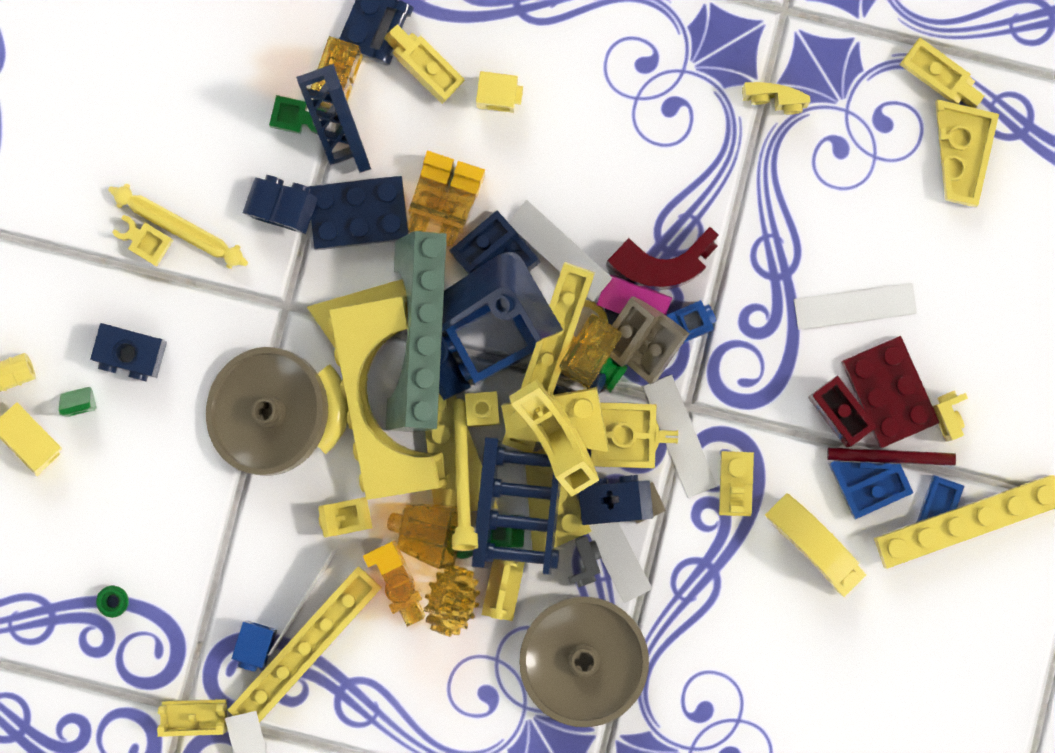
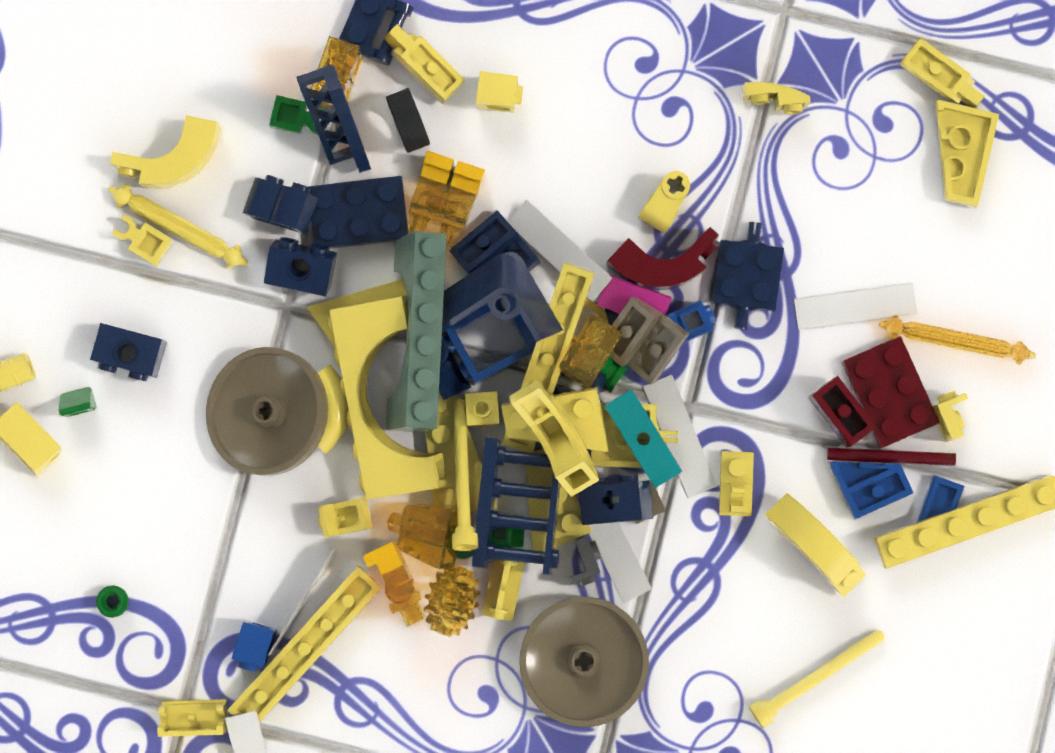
(180, 165): none -> light yellow arch
(283, 272): none -> dark blue brick
(407, 120): none -> black tyre
(654, 455): none -> teal tile
(663, 205): none -> light yellow piece
(748, 275): none -> dark blue plate
(766, 710): none -> light yellow piece
(957, 339): none -> clear yellow wheel

